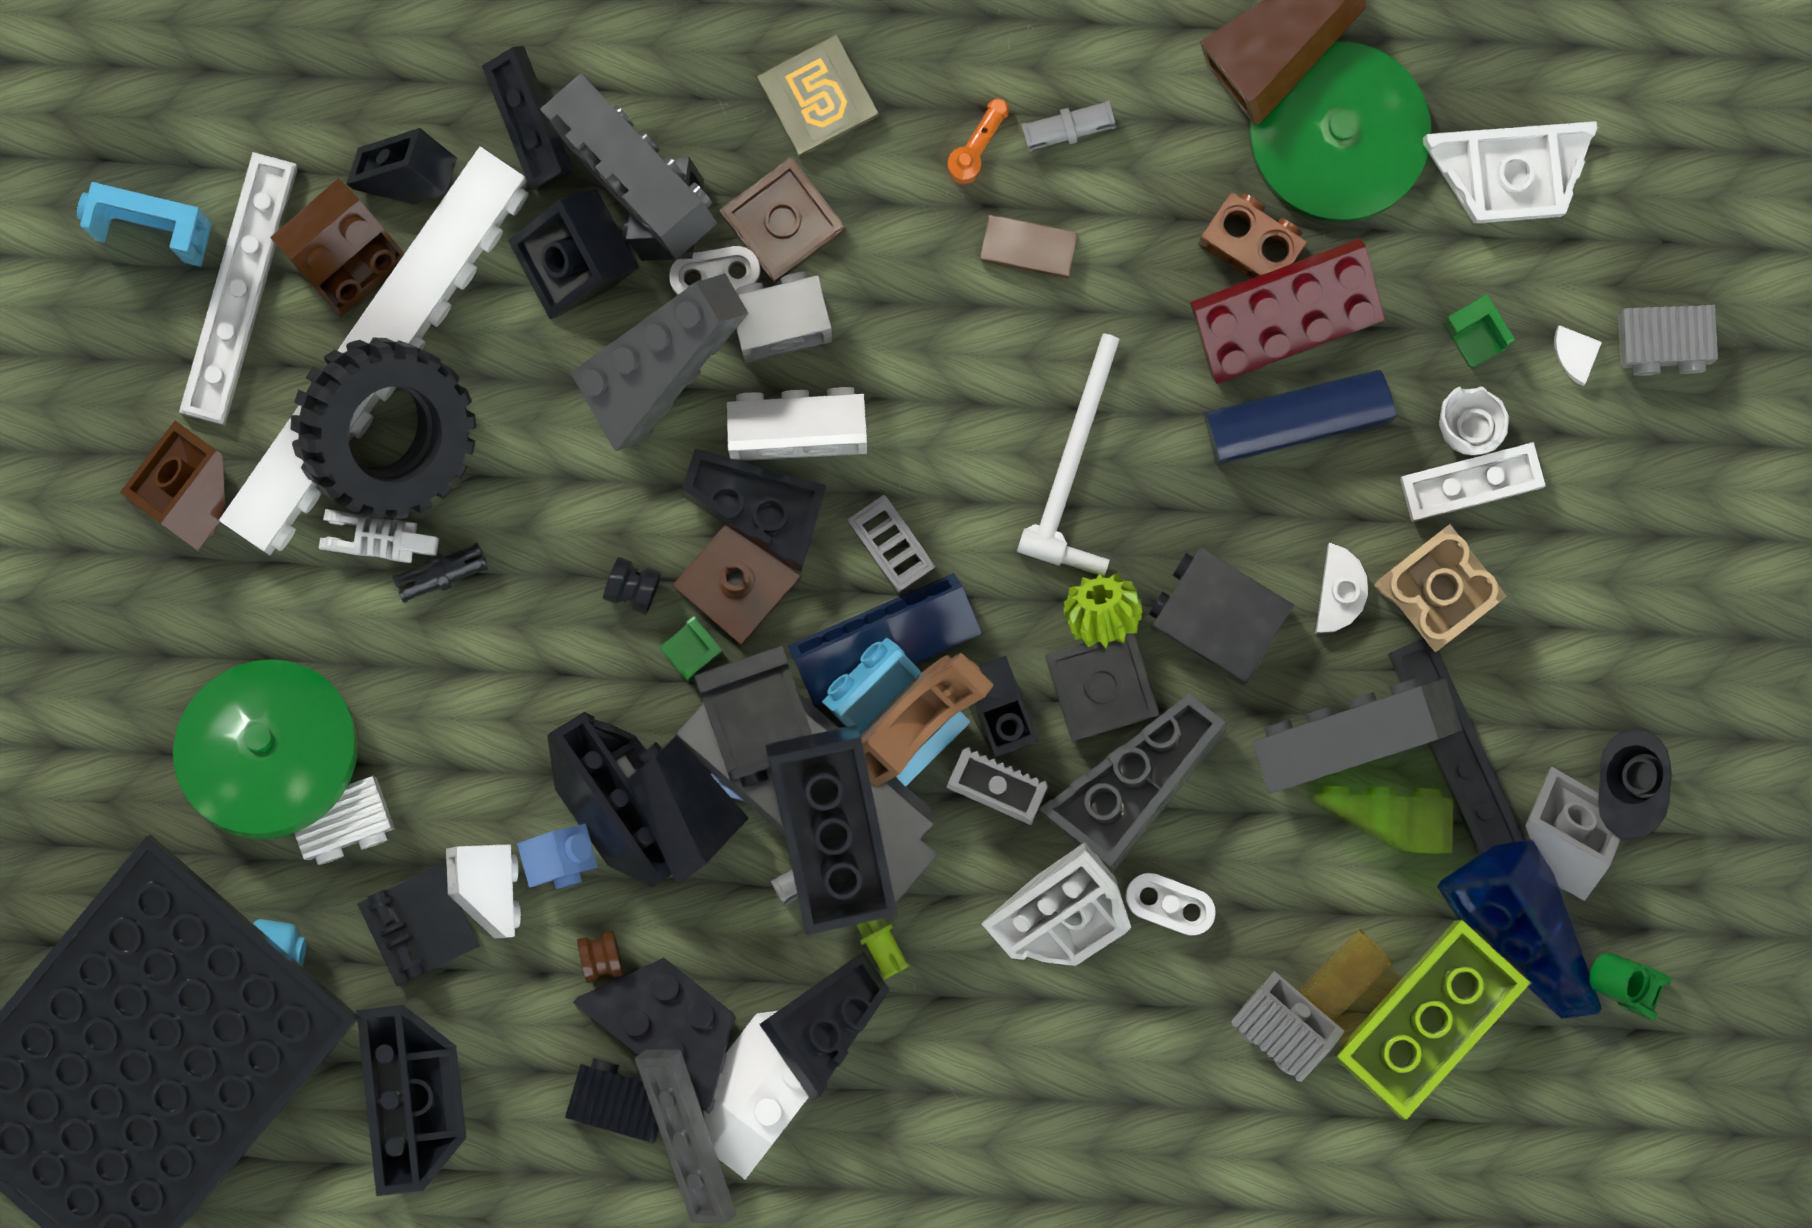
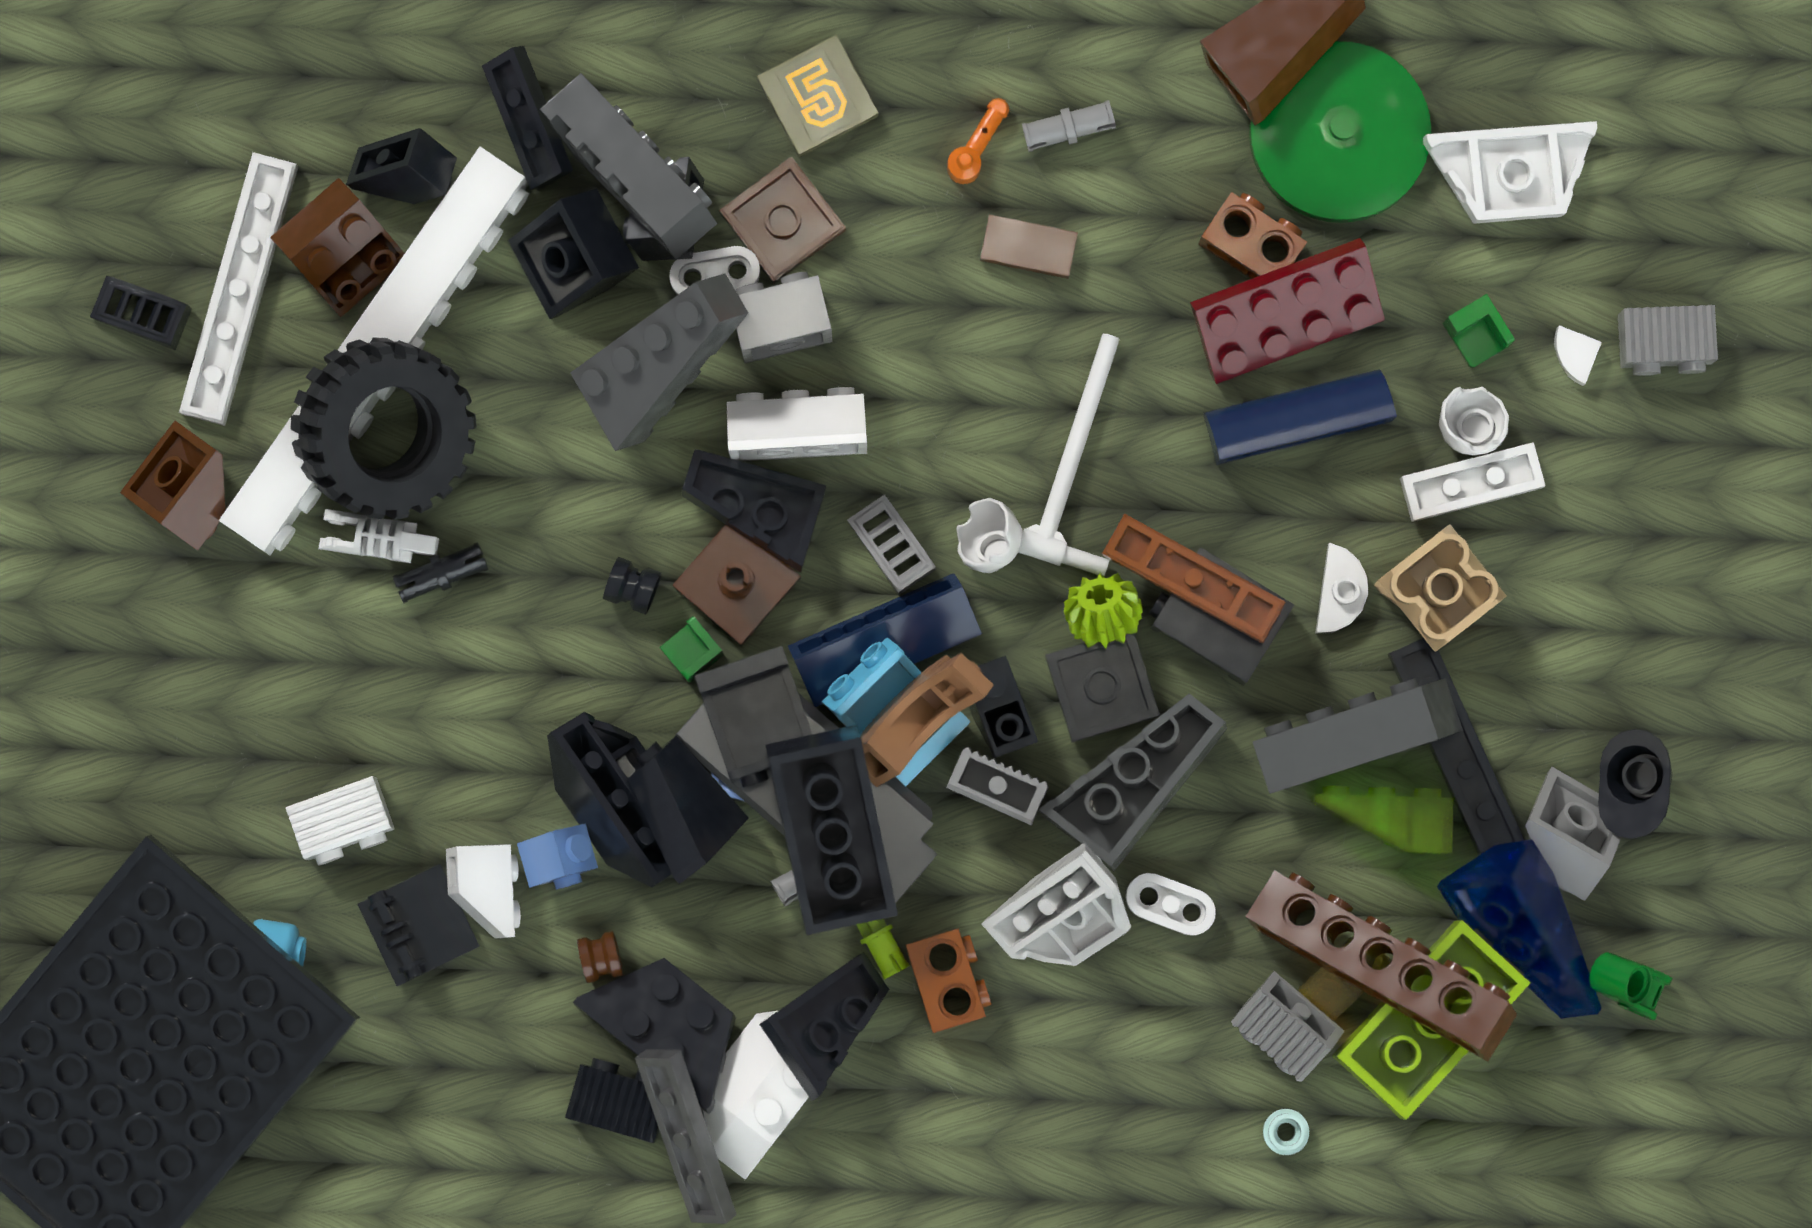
(173, 327): none -> black slope
(187, 222): medium azure panel -> none
(265, 749): green dish -> none
(409, 1098): black wedge -> none
(935, 983): none -> dark orange brick
(989, 536): none -> white hair
(1193, 578): none -> dark orange plate
(1300, 1136): none -> light aqua plate
(1476, 1030): none -> reddish brown brick

